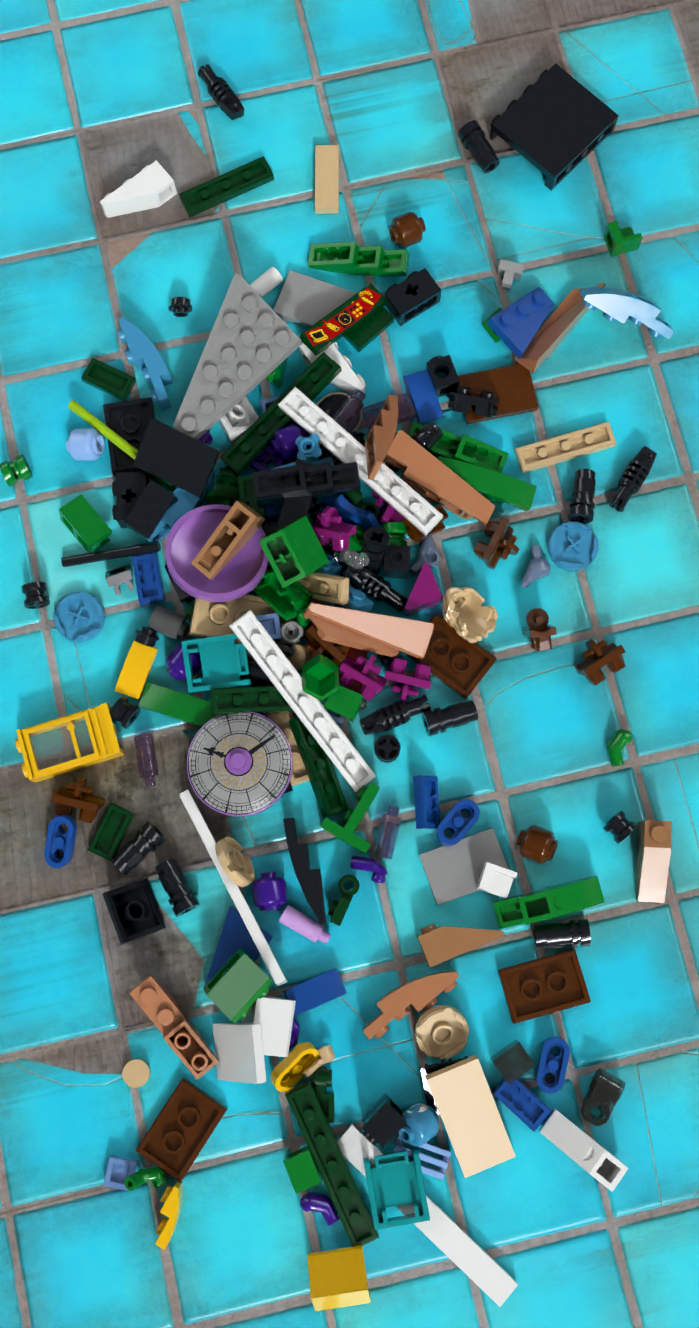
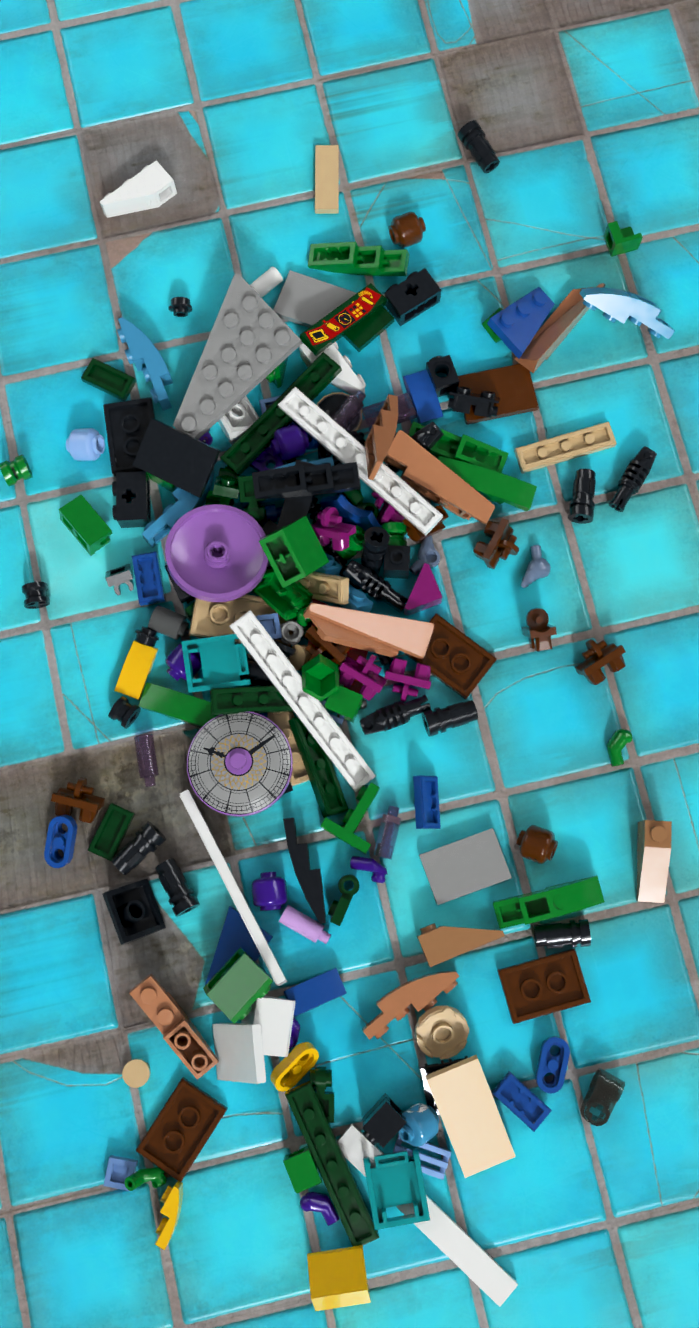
(68, 743): yellow door -> none
(79, 617): dark azure tile -> none
(103, 429): lime bar -> none
(111, 554): black bar -> none
(149, 509): black slope -> none
(221, 93): black hinge -> none
(226, 186): dark green tile -> none
(228, 539): medium nougat slope -> none
(235, 866): tan tile -> none
(313, 452): dark azure plate -> none
(326, 1055): tan hand -> none
(352, 558): clear arm -> none
(387, 744): black wheel -> none
(456, 823): blue plate -> none
(467, 615): tan hair -> none
(496, 880): white panel -> none
(509, 271): light grey tile -> none
(512, 1061): clear smoke panel -> none
(555, 124): black panel -> none
(573, 546): dark azure tile -> none
(583, 1150): white slope -> none
(619, 827): black wheel -> none

